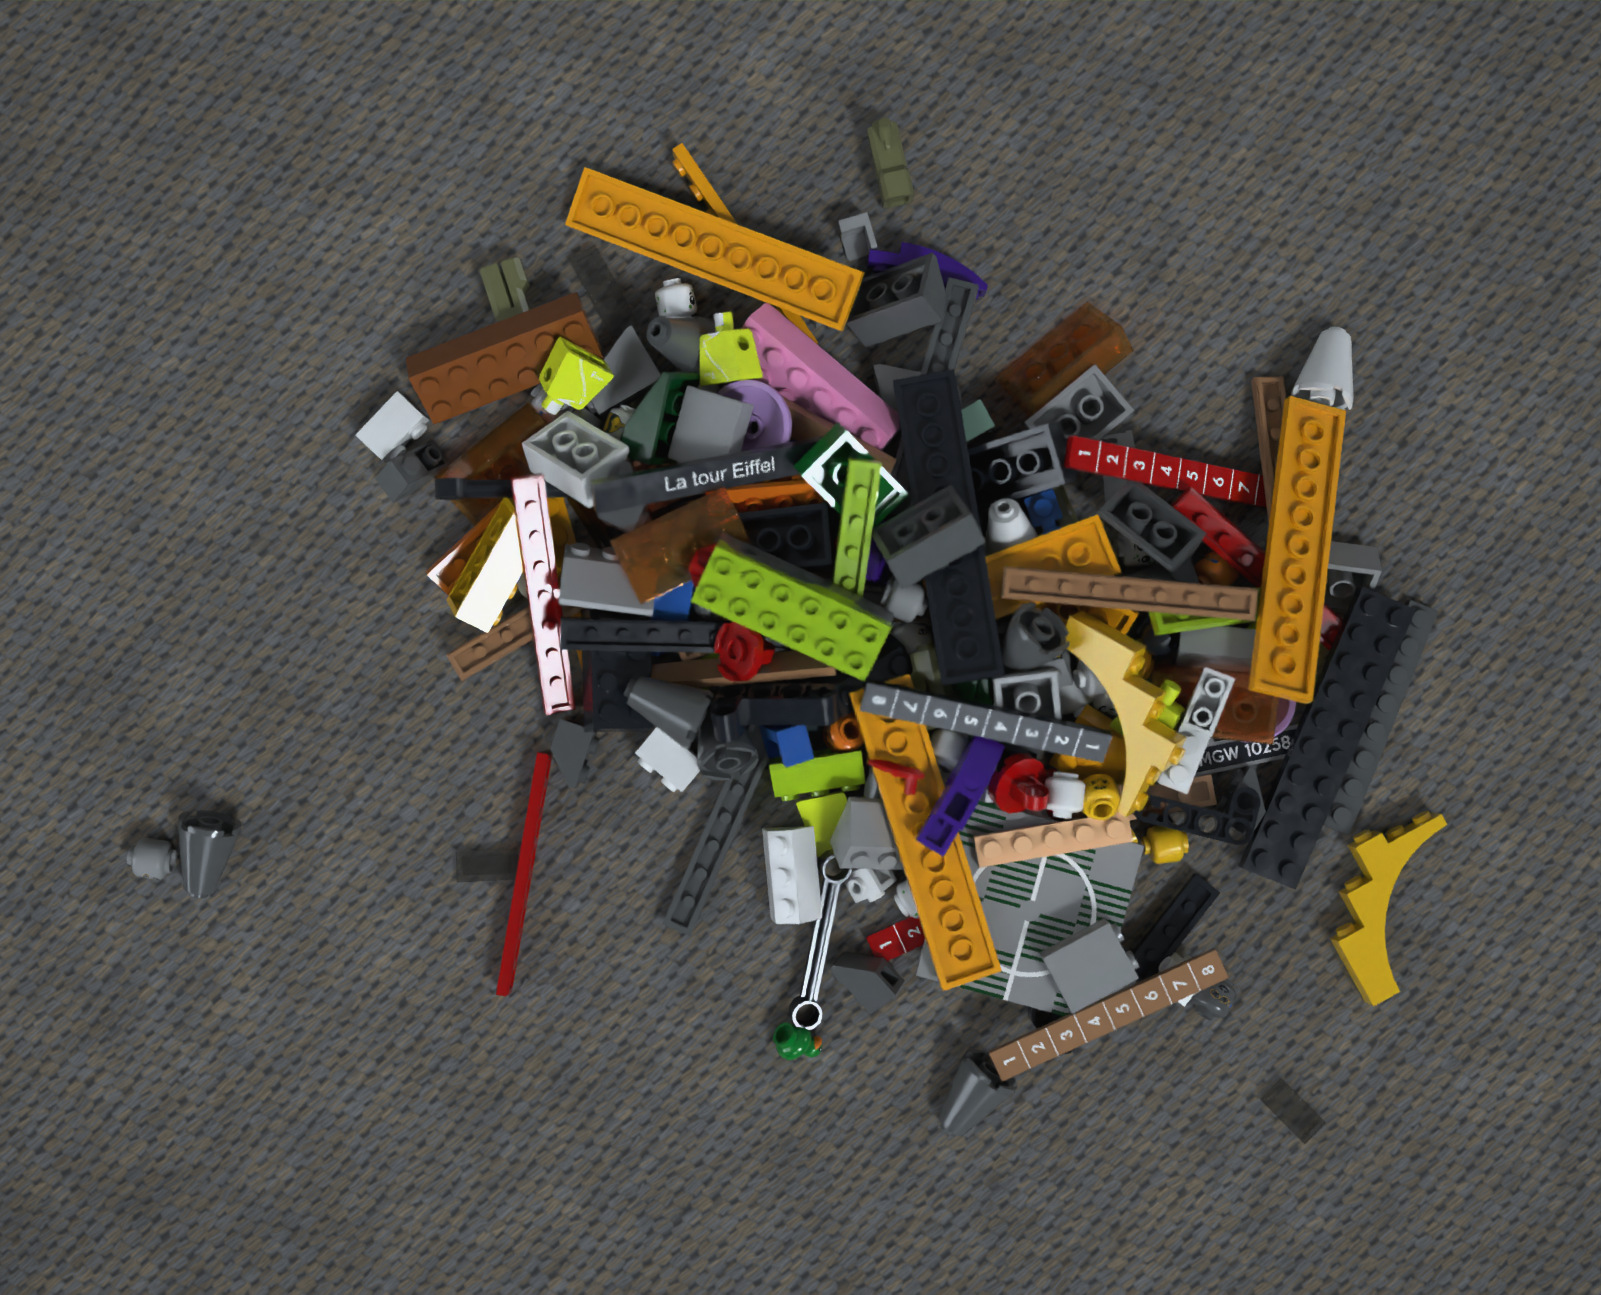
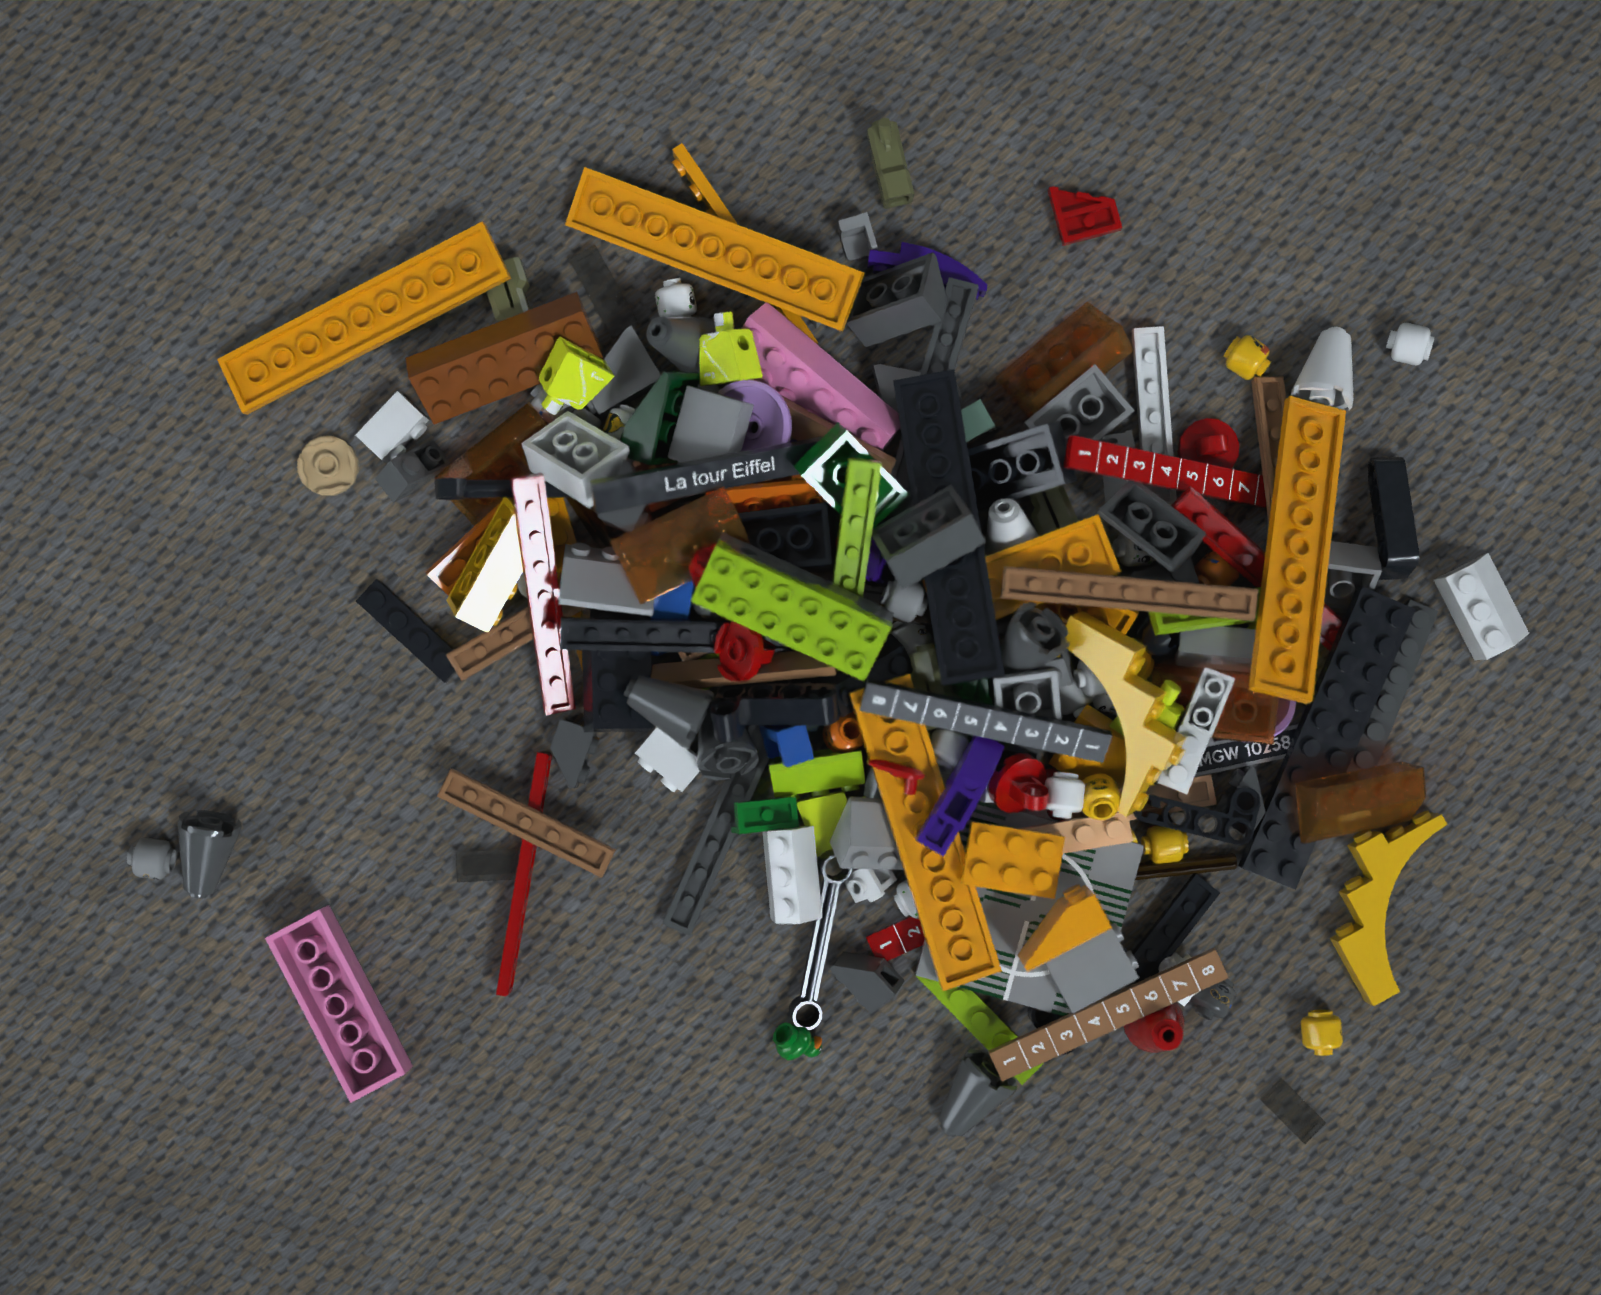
(336, 471): none -> tan tile
(339, 1003): none -> bright pink brick
(364, 318): none -> light orange plate
(408, 629): none -> black plate
(526, 822): none -> medium nougat tile
(765, 815): none -> green panel
(976, 1018): none -> lime plate
(1013, 859): none -> light orange plate
(1044, 510): blue plate -> none
(1068, 924): none -> light orange slope
(1082, 215): none -> red wing
(1153, 397): none -> white plate
(1158, 1030): none -> red cone
(1187, 866): none -> dark brown axle
(1209, 443): none -> red tile
(1247, 357): none -> yellow head
(1321, 1032): none -> yellow head
(1359, 800): none -> clear orange slope
(1393, 517): none -> black beam
(1410, 344): none -> white head
(1482, 608): none -> white slope

